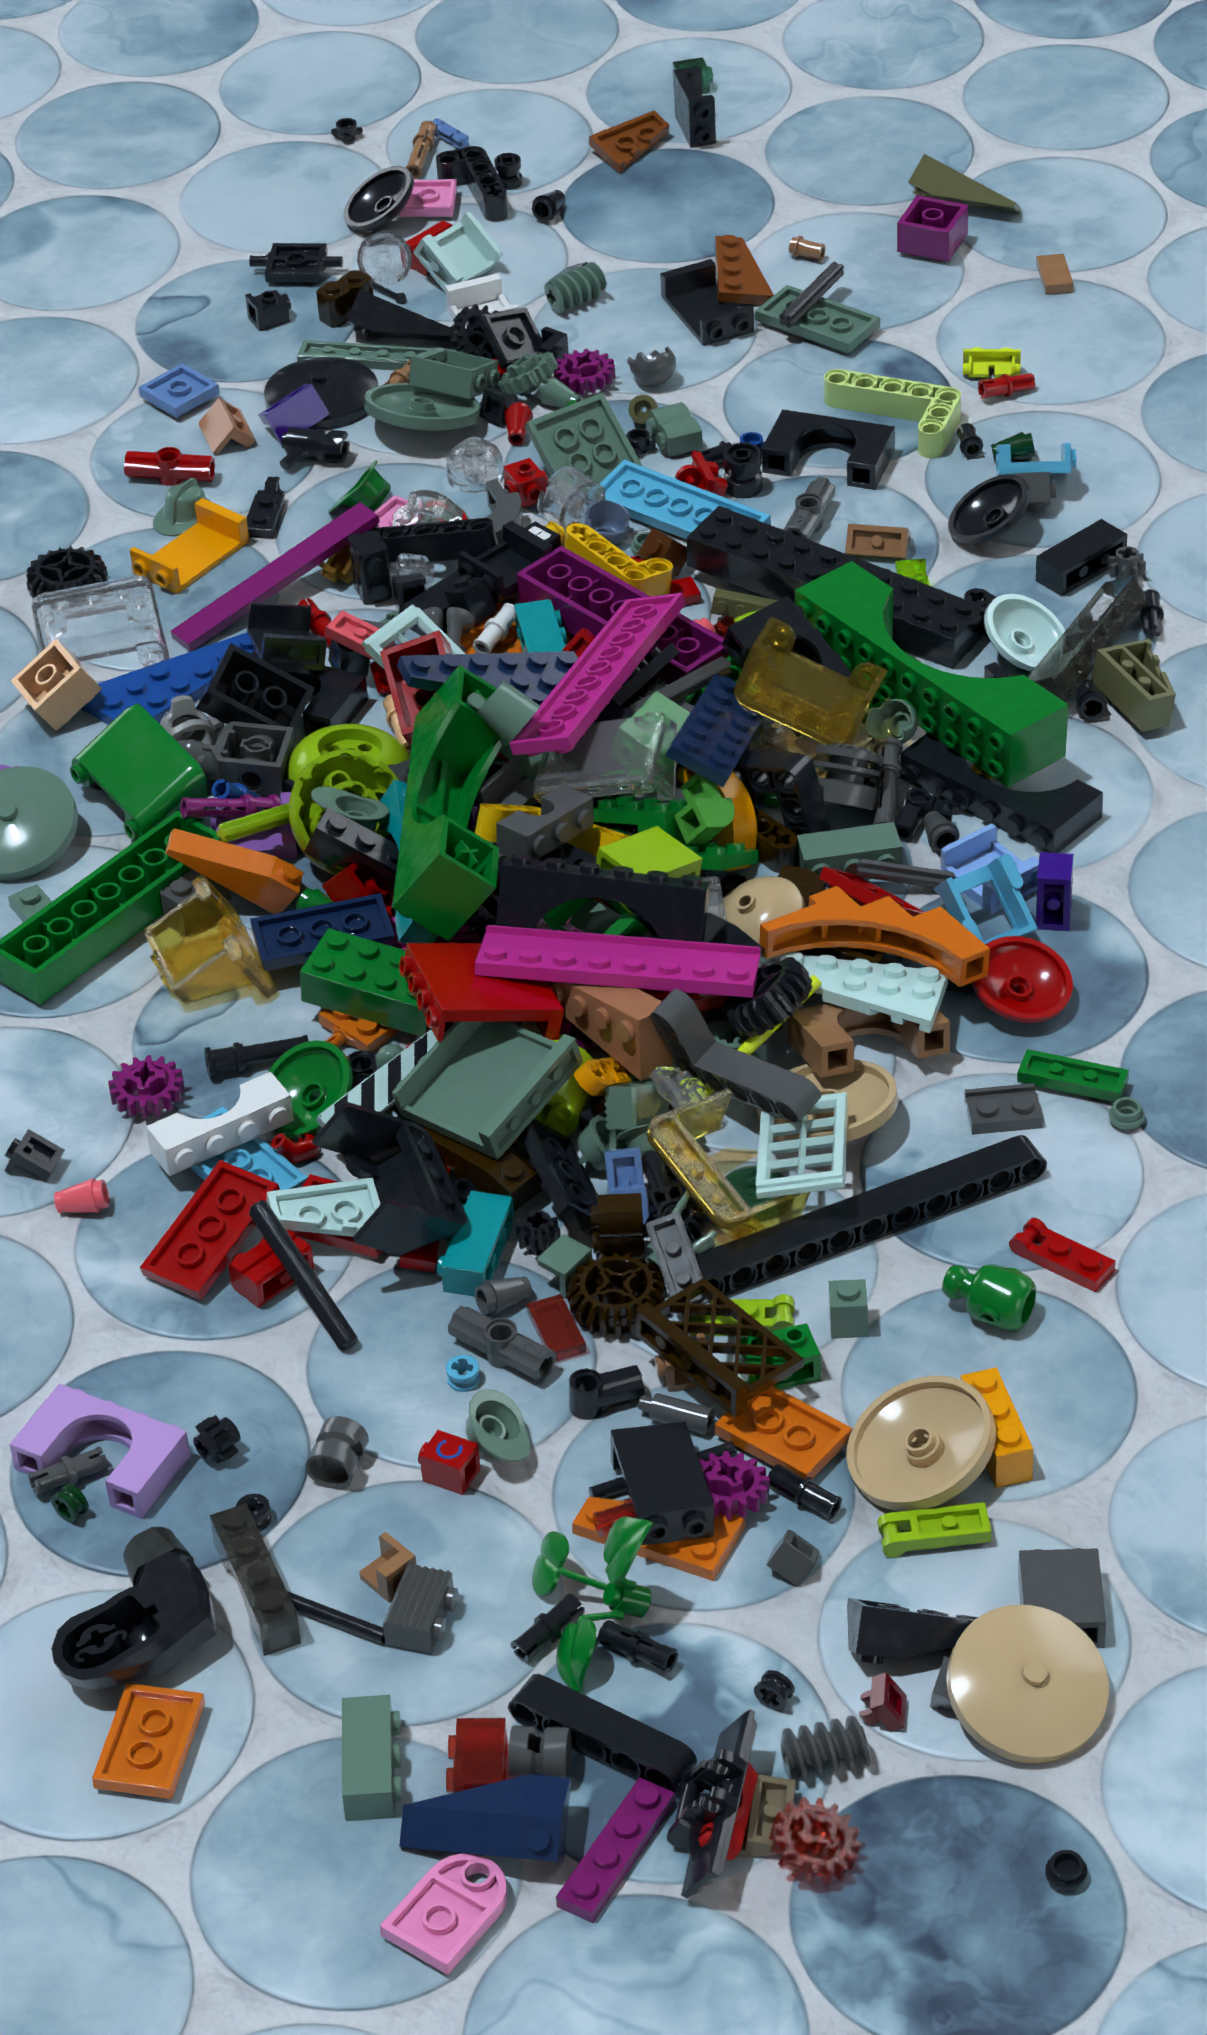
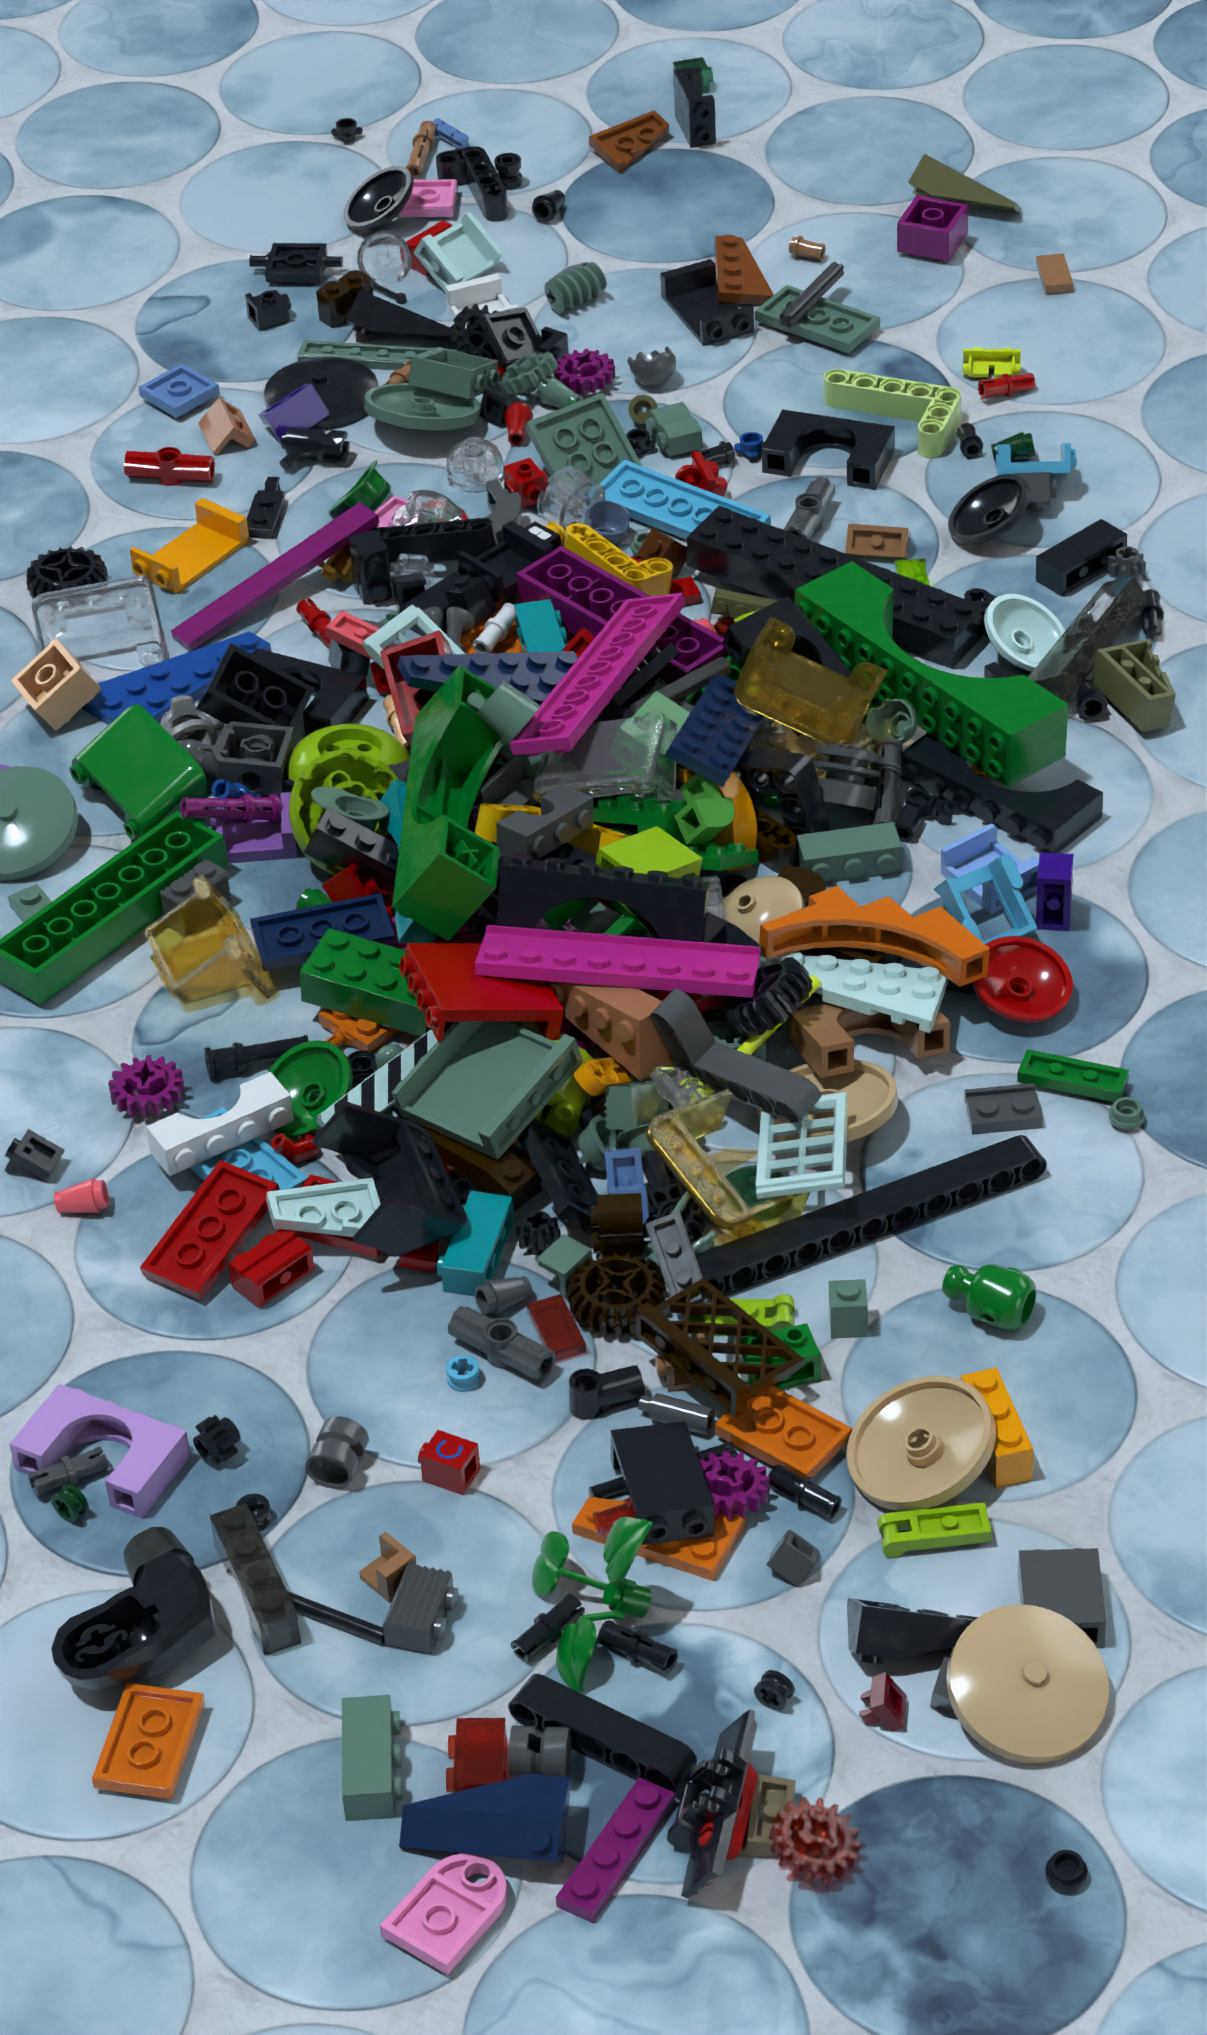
(179, 509): sand green piece -> none
(244, 871): orange wedge -> none
(254, 823): lime axle -> none
(283, 636): black panel -> none
(303, 1275): black axle -> none
(497, 1426): sand green piece -> none
(742, 470): black wheel -> none
(824, 1746): dark grey piece -> none
(862, 889): red plate -> none
(901, 873): dark grey axle -> none
(939, 830): dark grey cone -> none
(1062, 1255): red plate -> none

